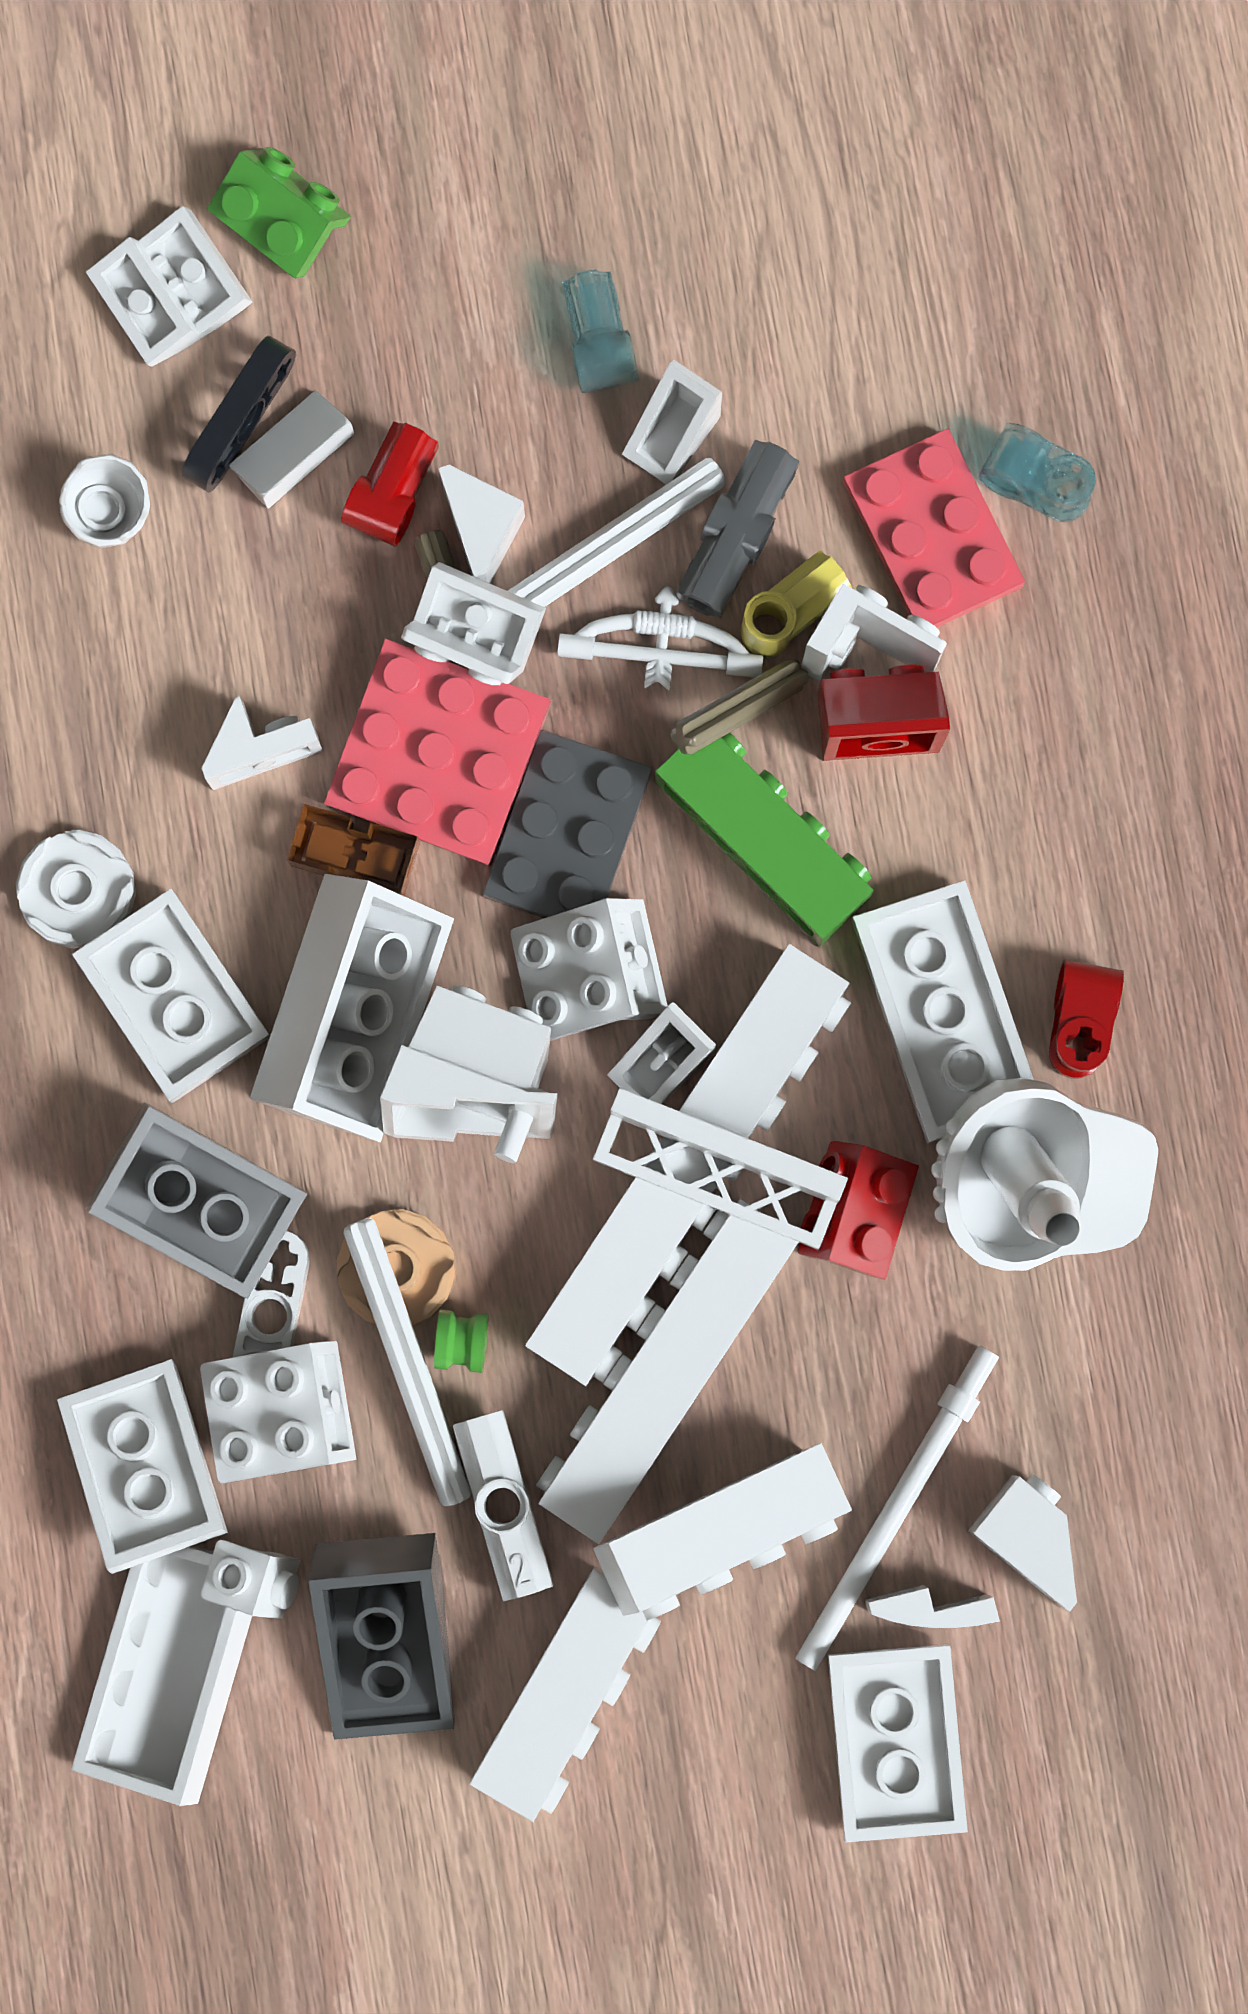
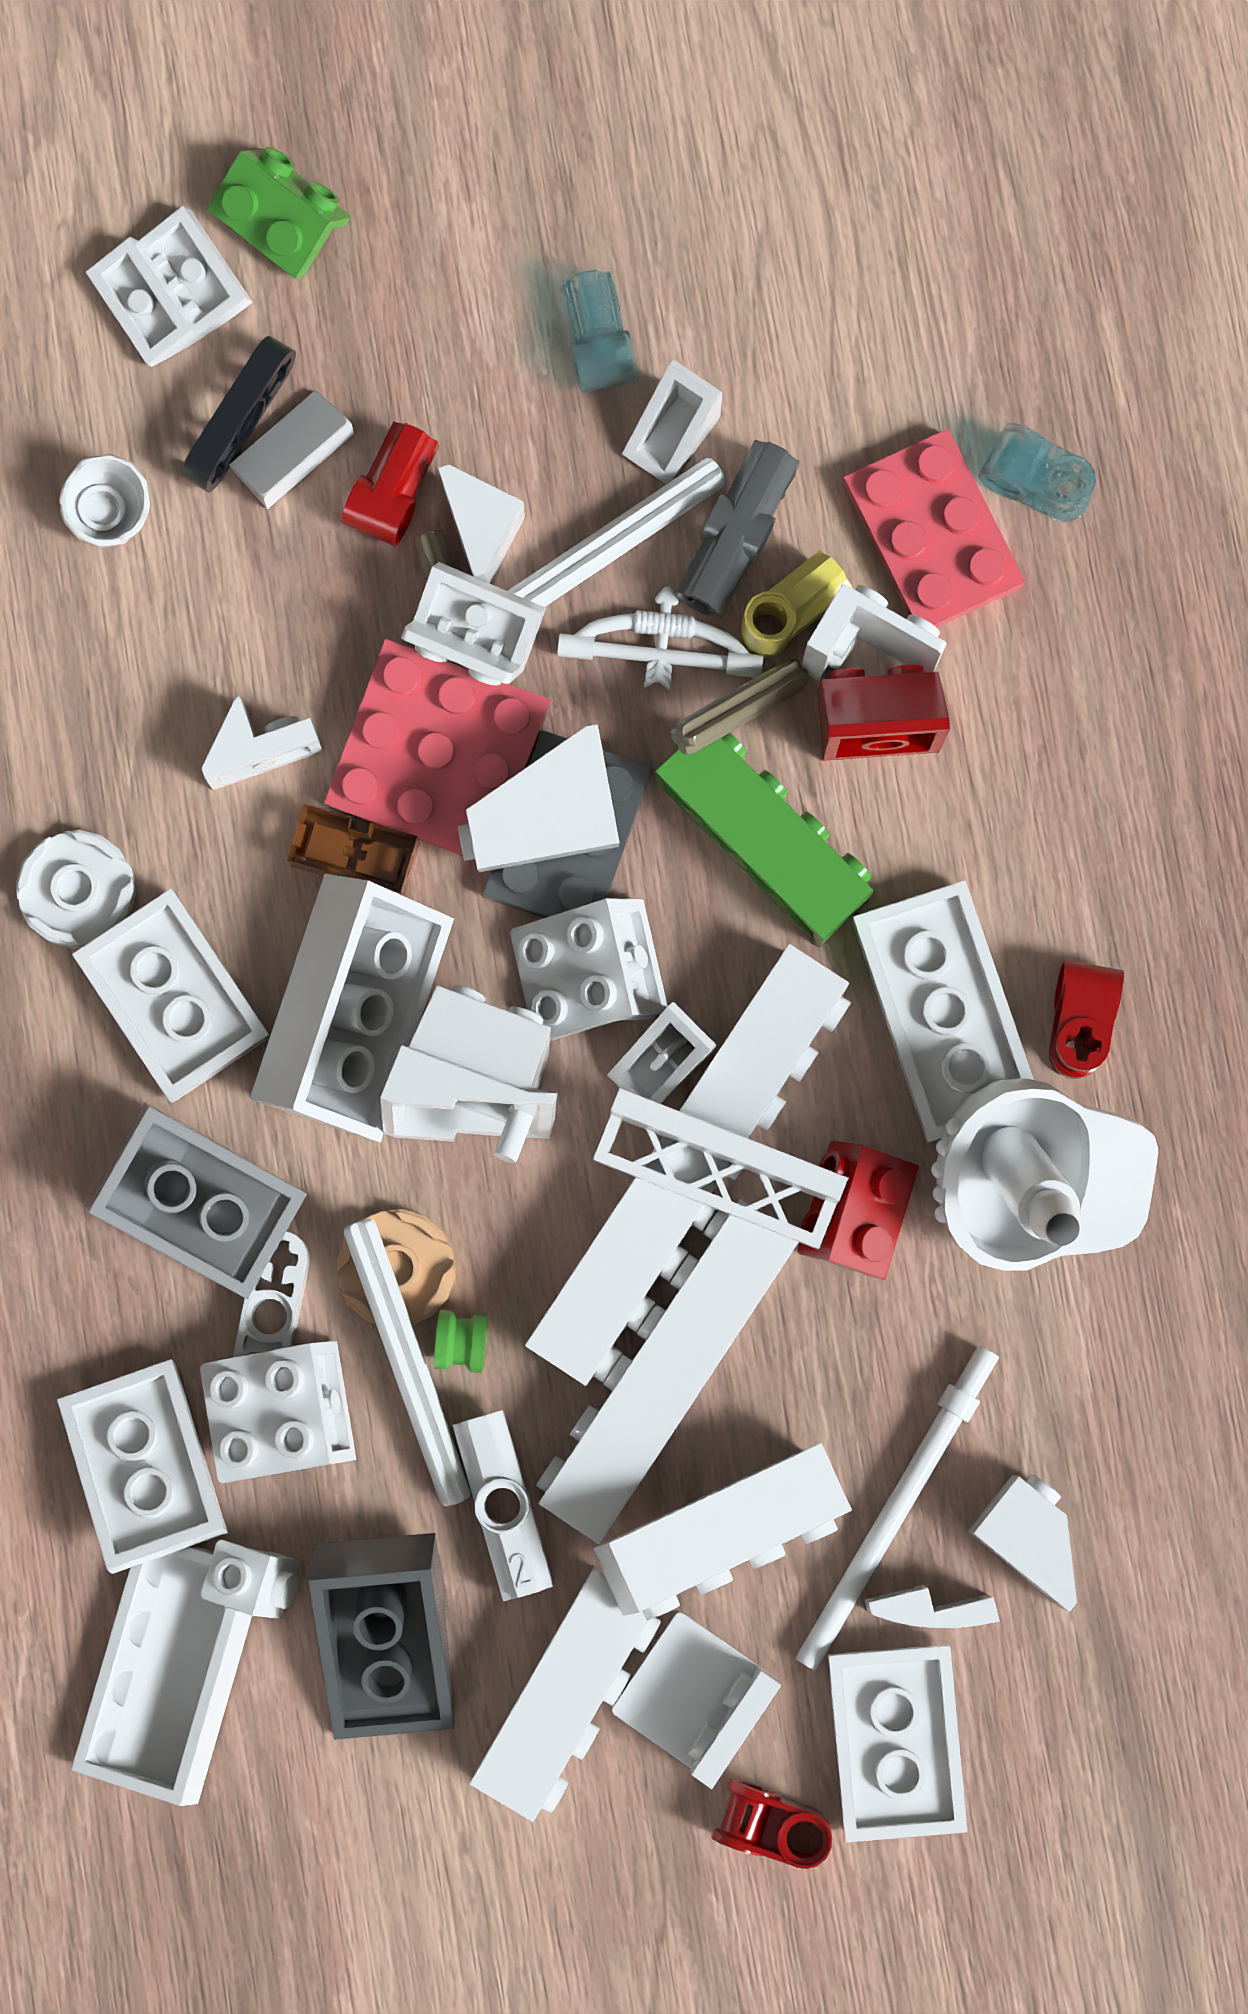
(546, 810): none -> white slope
(696, 1697): none -> white bracket
(769, 1825): none -> red piece

